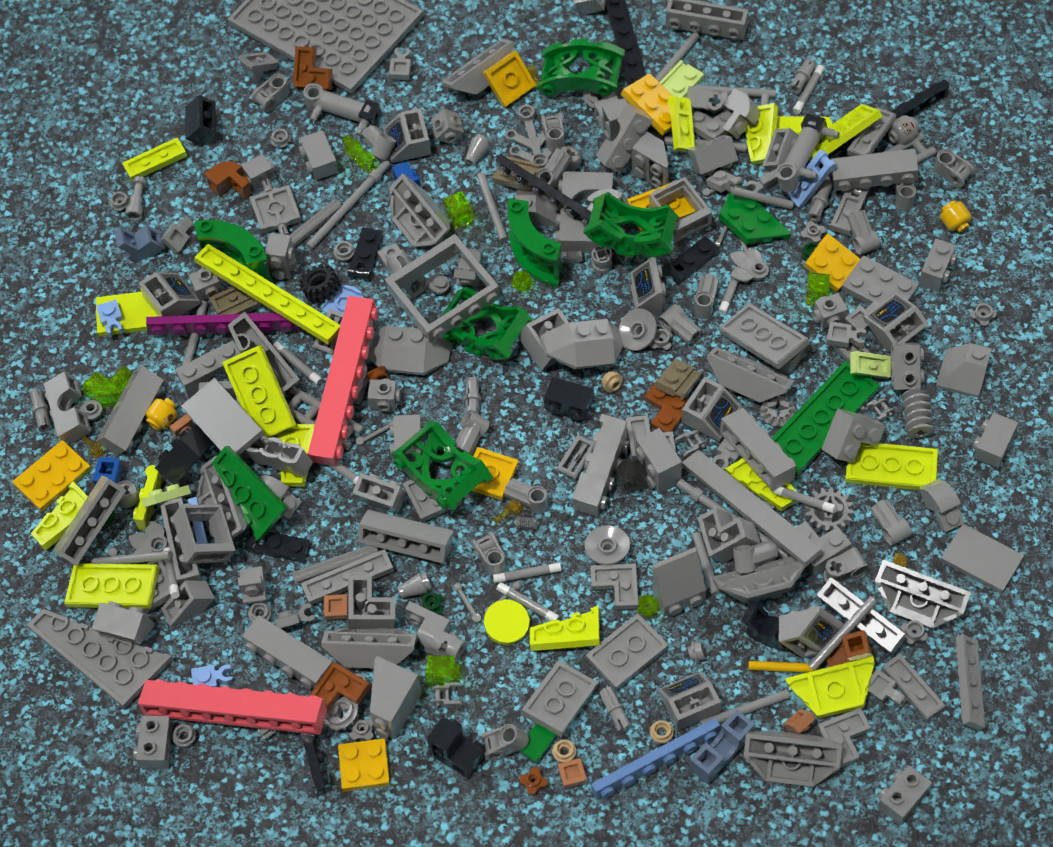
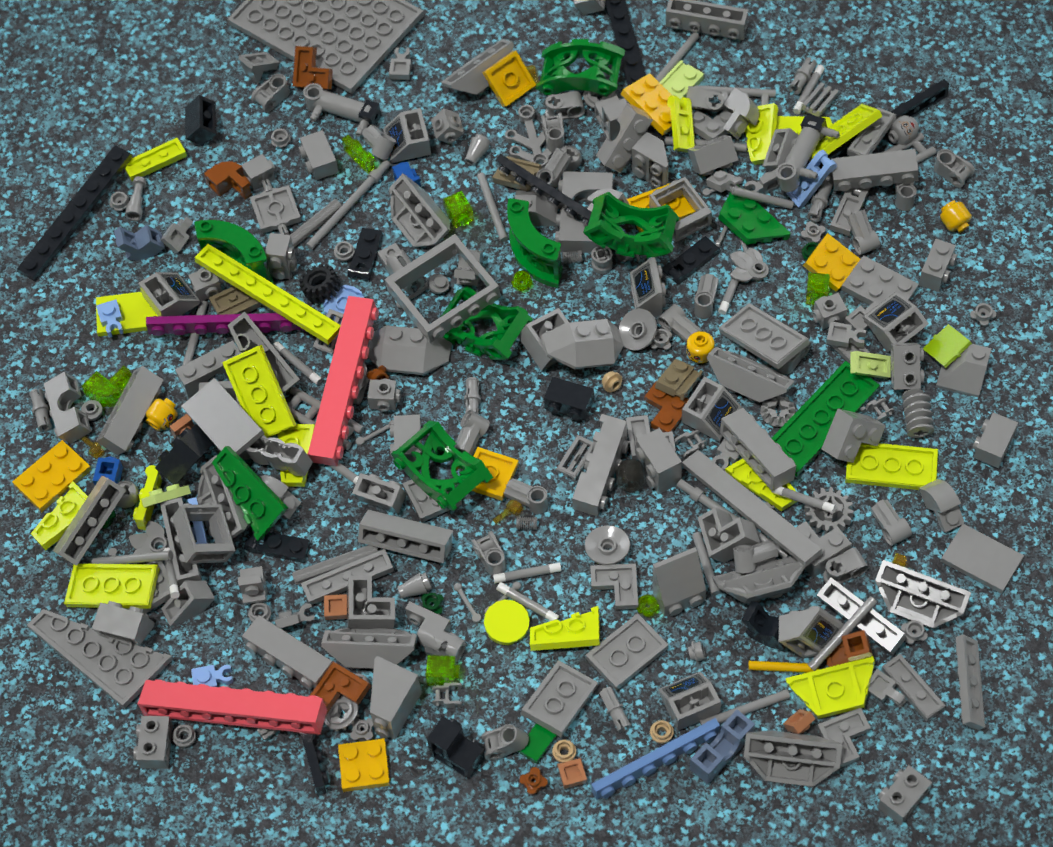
(74, 213): none -> black plate
(567, 104): none -> light grey piece
(699, 346): none -> yellow head
(825, 91): none -> light grey tile
(947, 346): none -> lime piece

